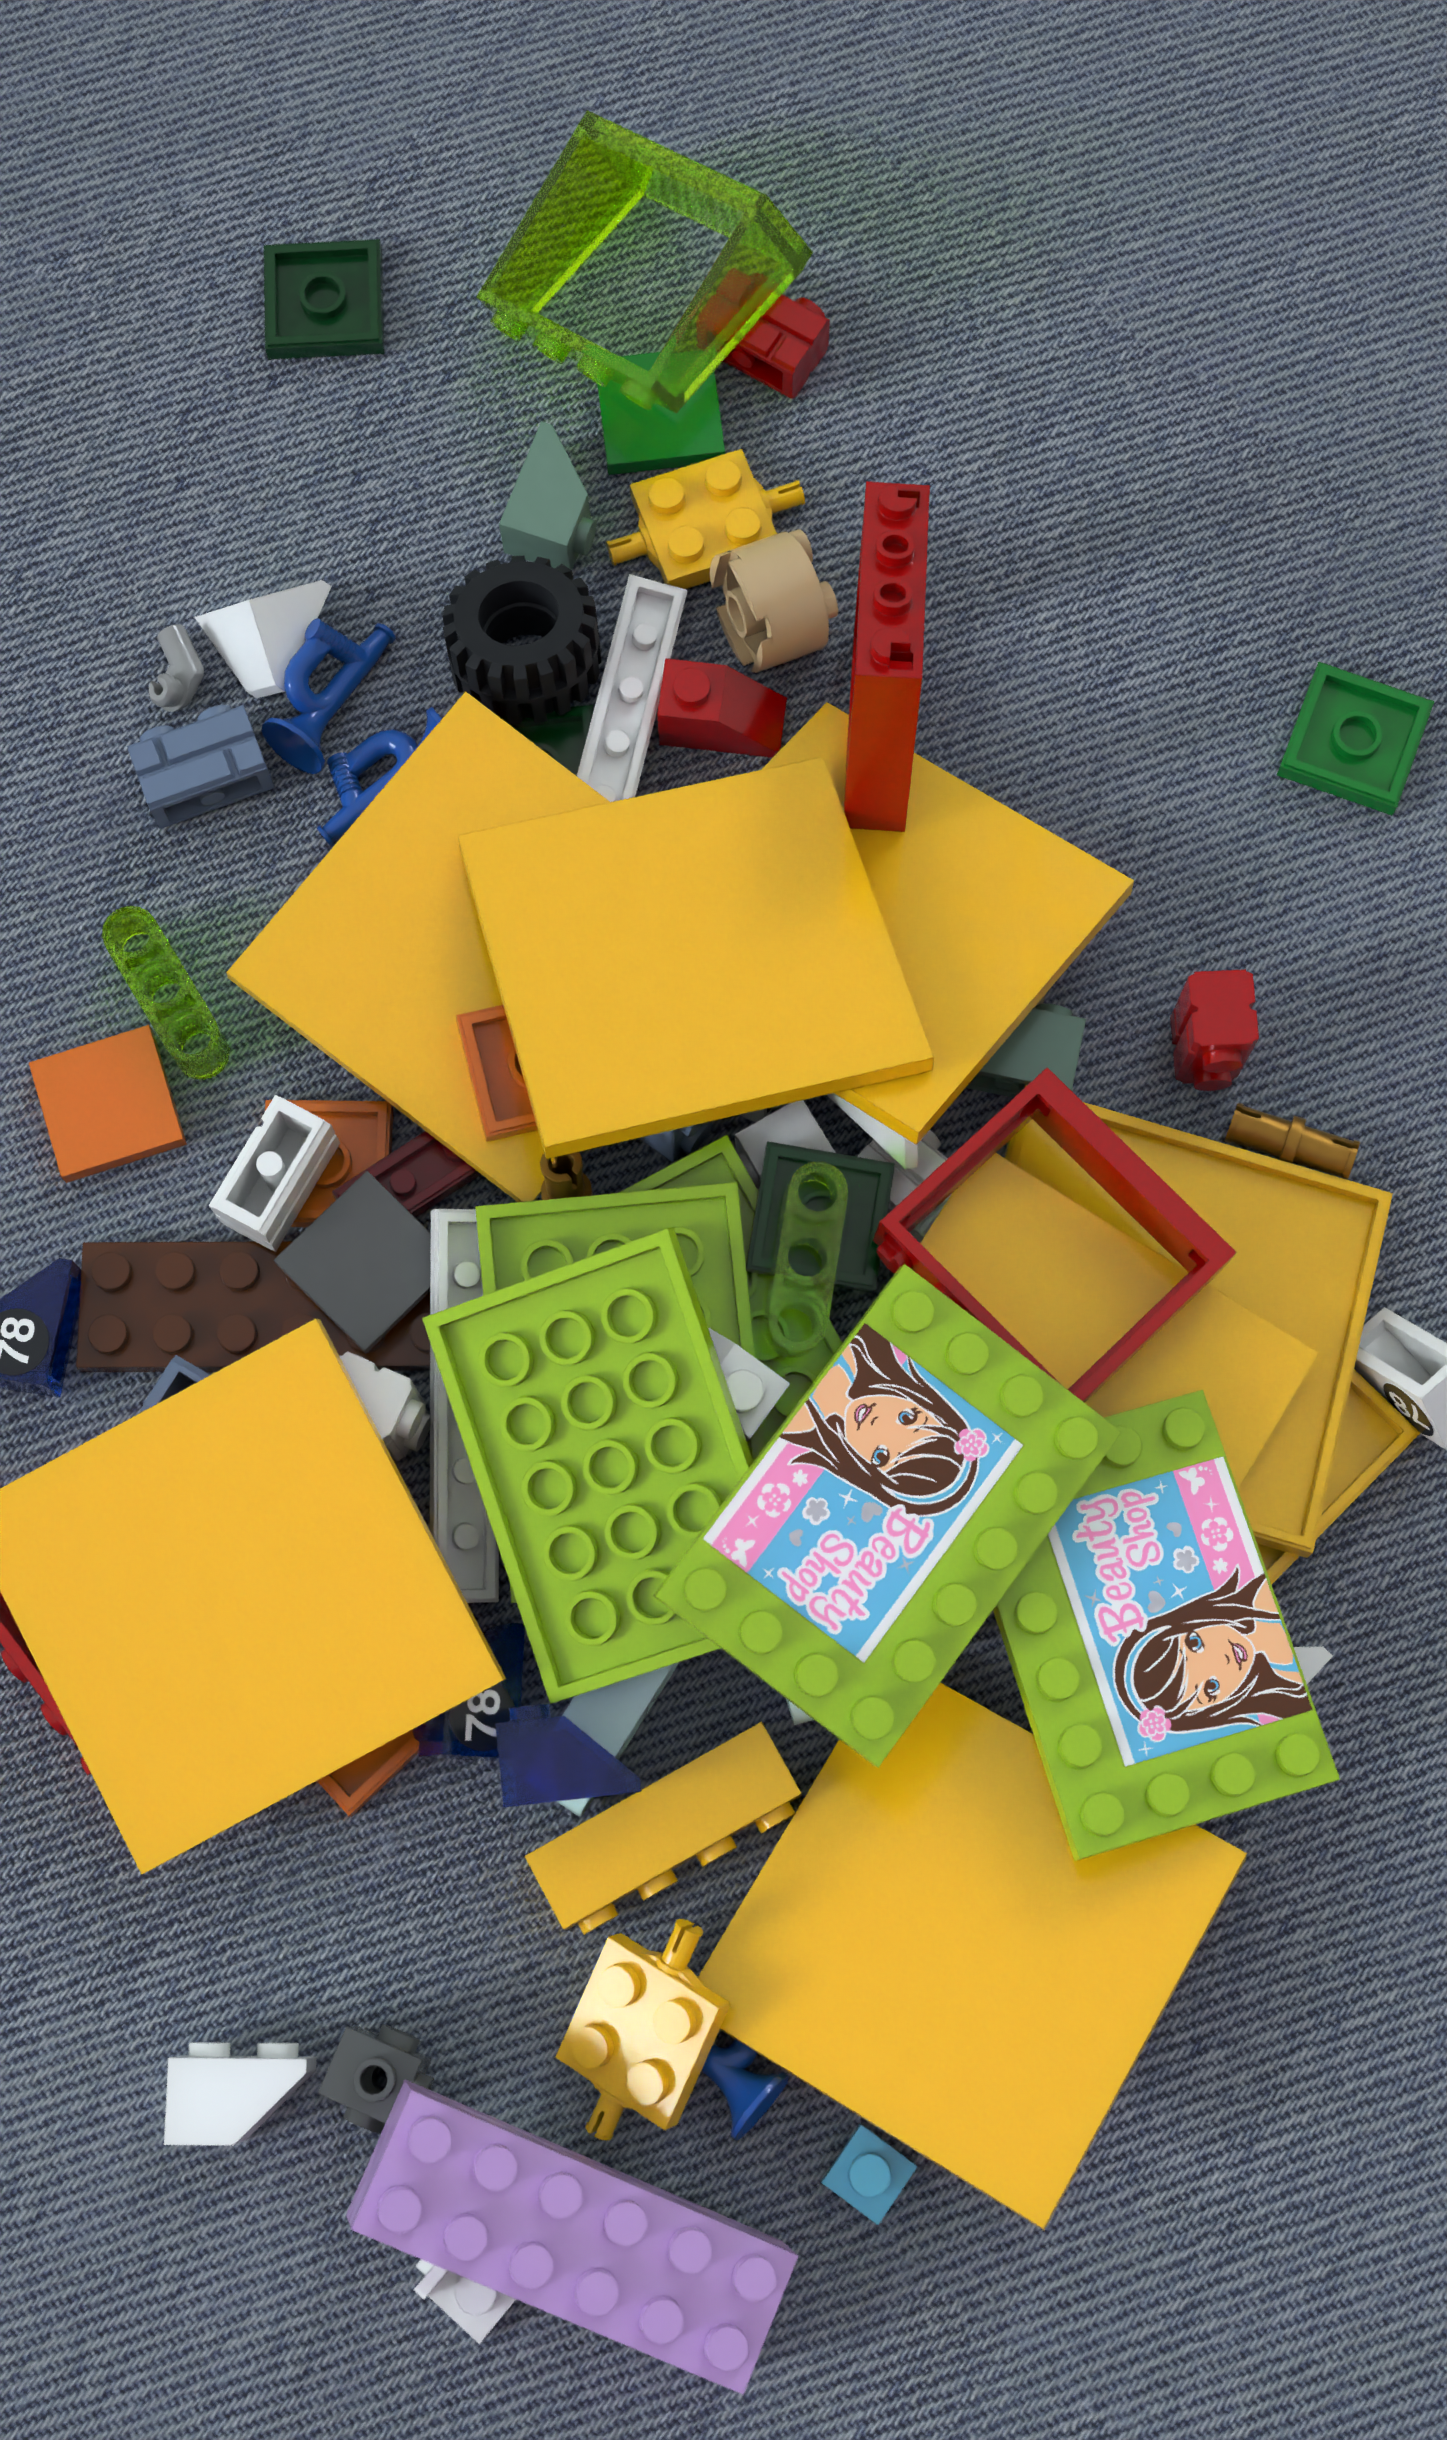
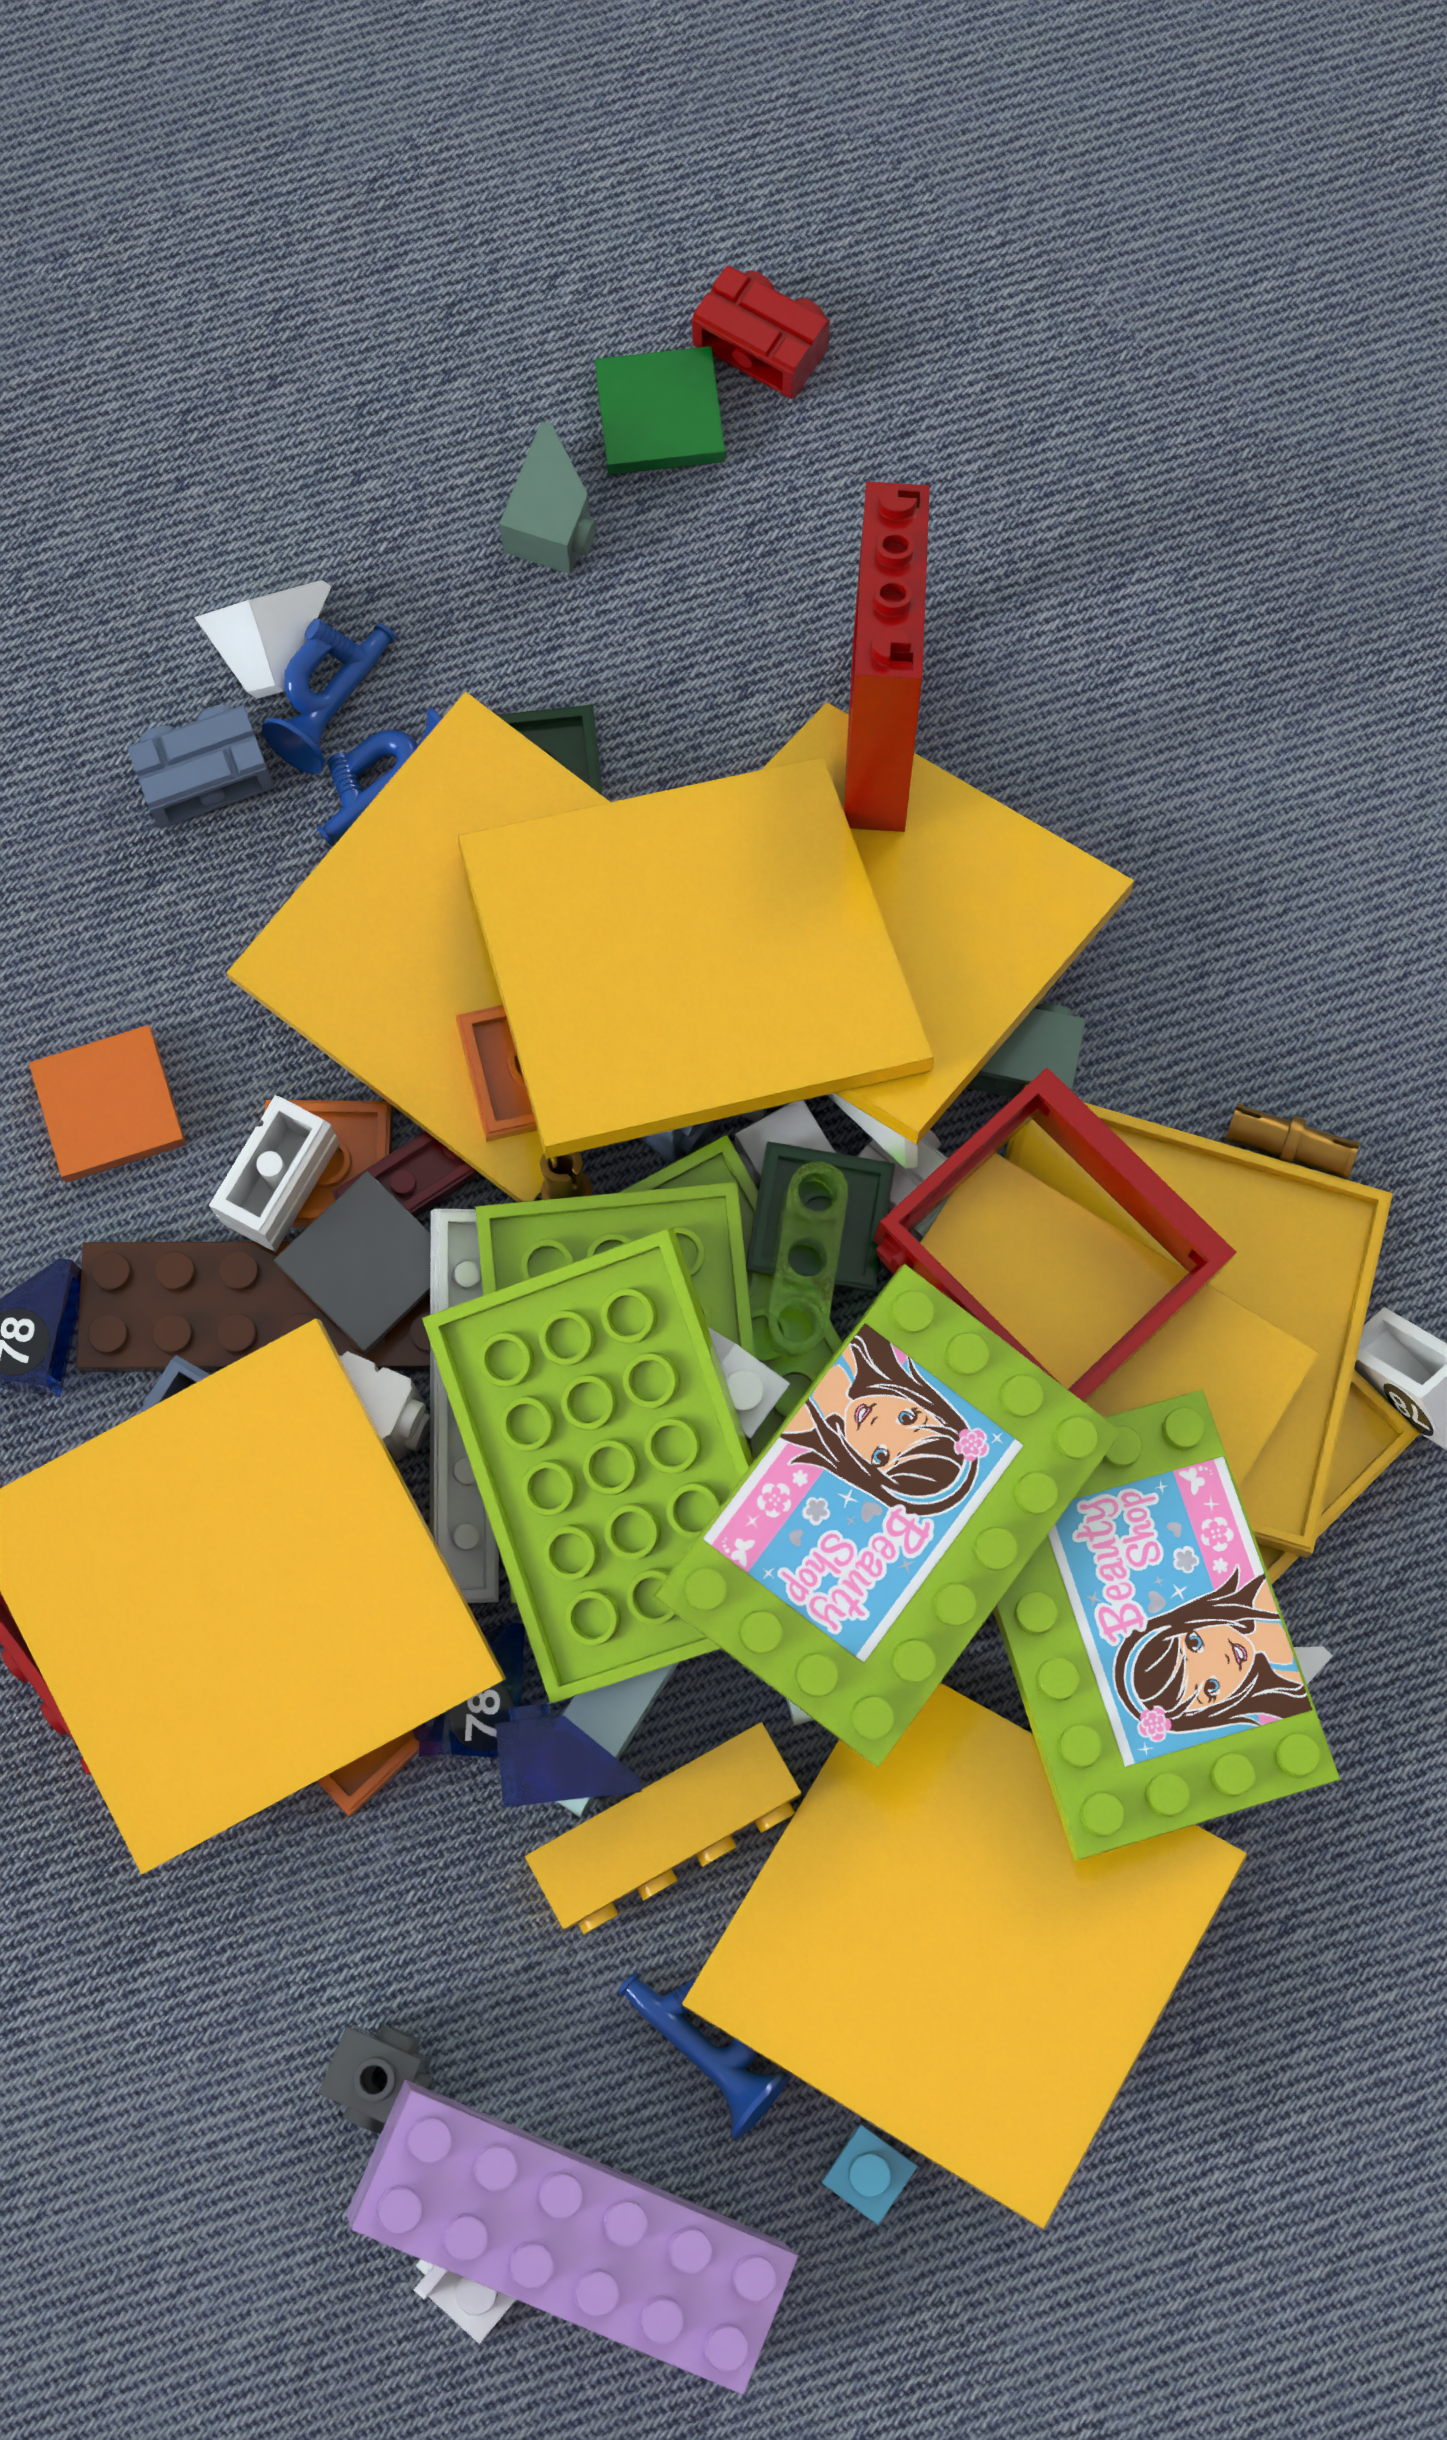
(153, 968): clear neon green beam -> none
(183, 674): light grey arm -> none
(229, 2097): white slope -> none
(323, 299): dark green tile -> none
(515, 602): black tyre -> none
(579, 205): clear neon green windscreen -> none
(631, 688): white tile -> none
(643, 2030): yellow plate -> none
(700, 514): yellow plate -> none
(718, 710): red slope -> none
(773, 600): tan brick -> none
(1214, 1028): red brick -> none
(1355, 738): green tile -> none

